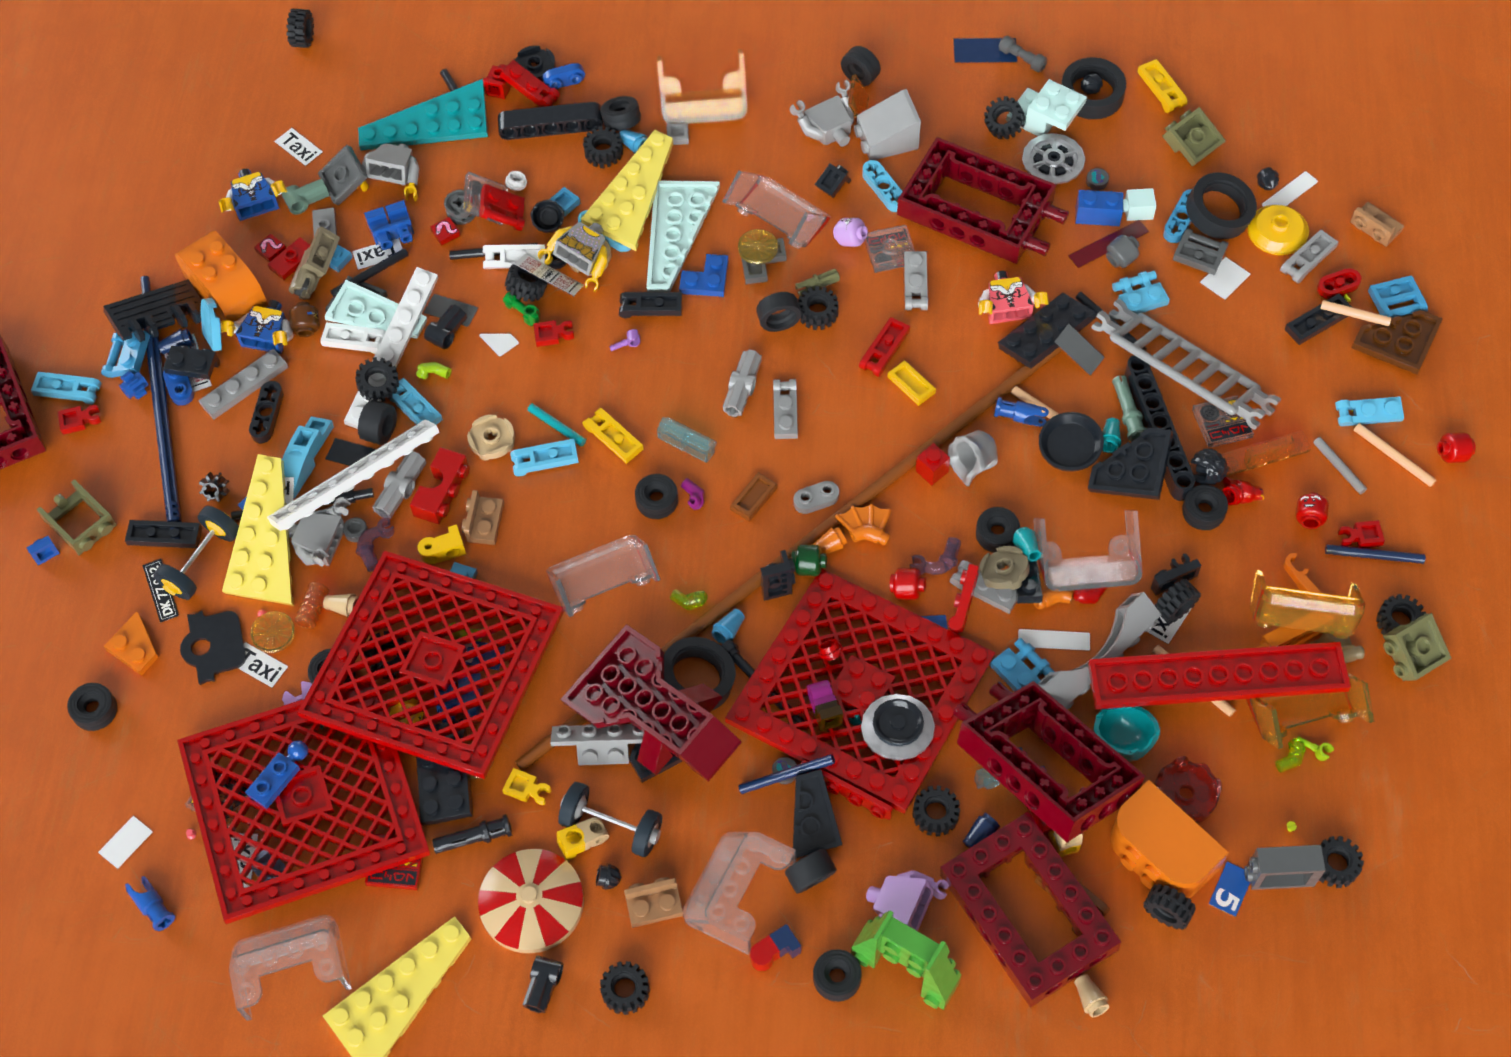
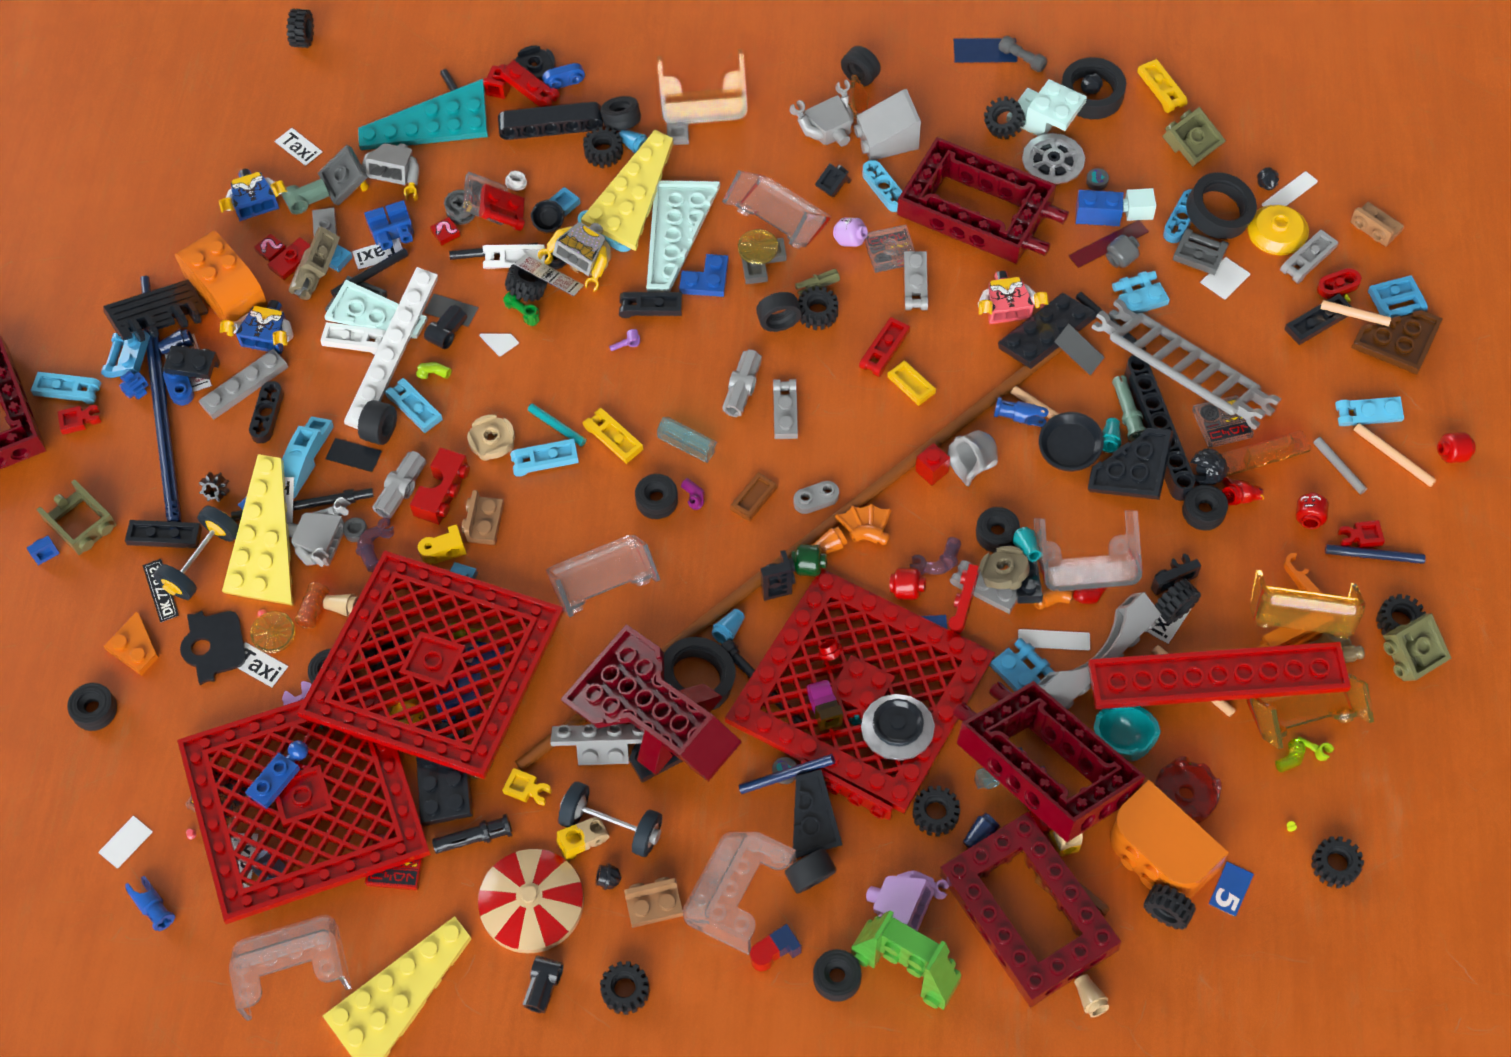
(210, 324): medium azure tile -> none
(304, 319): reddish brown head -> none
(352, 475): white plate -> none
(377, 367): black tyre -> none
(548, 332): red plate -> none
(690, 600): clear neon green arm -> none
(1285, 867): dark grey window -> none

